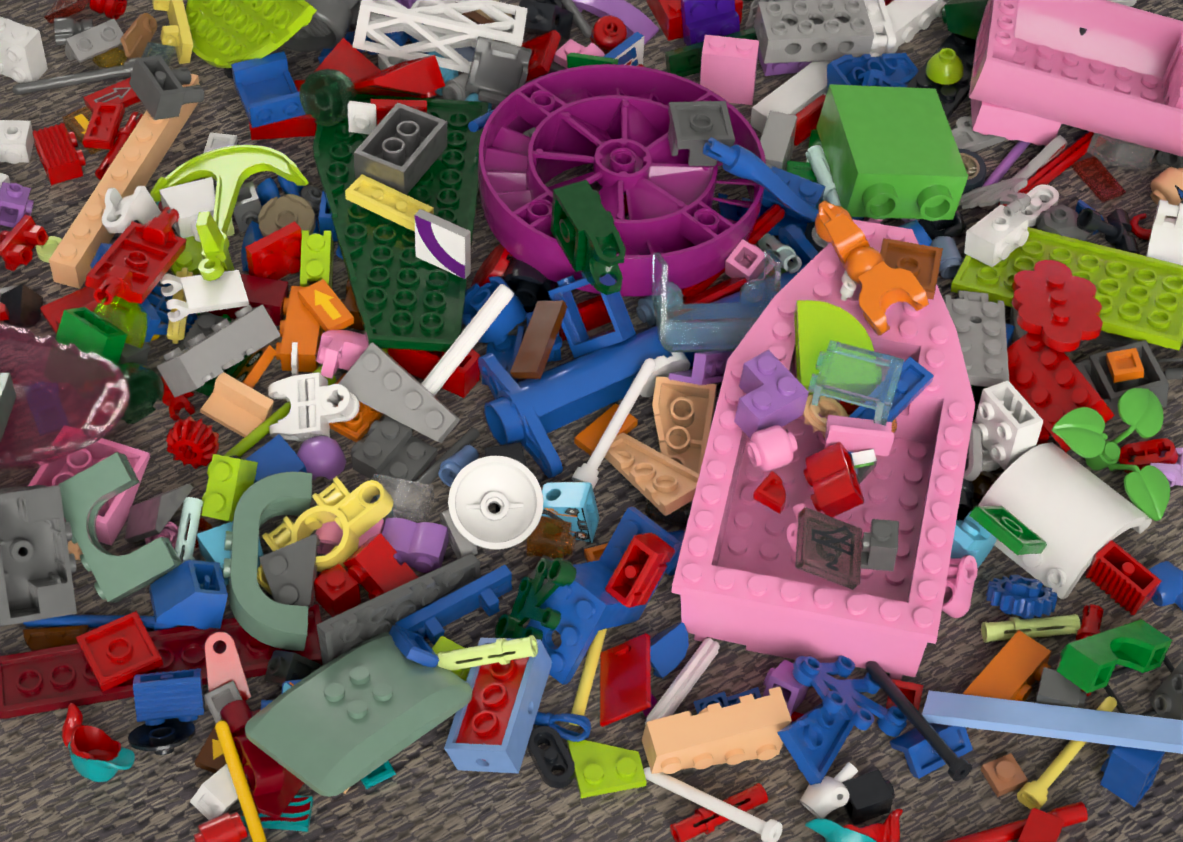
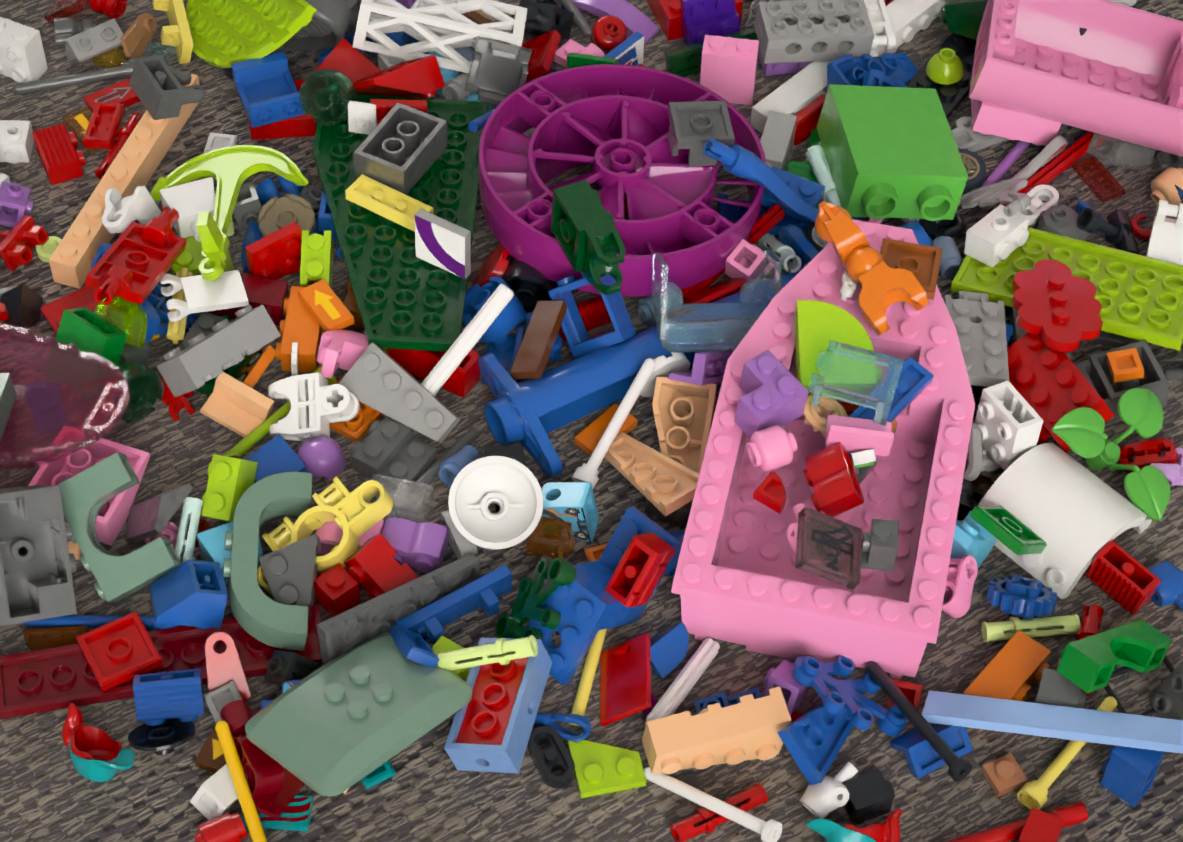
(192, 442): red gear -> none

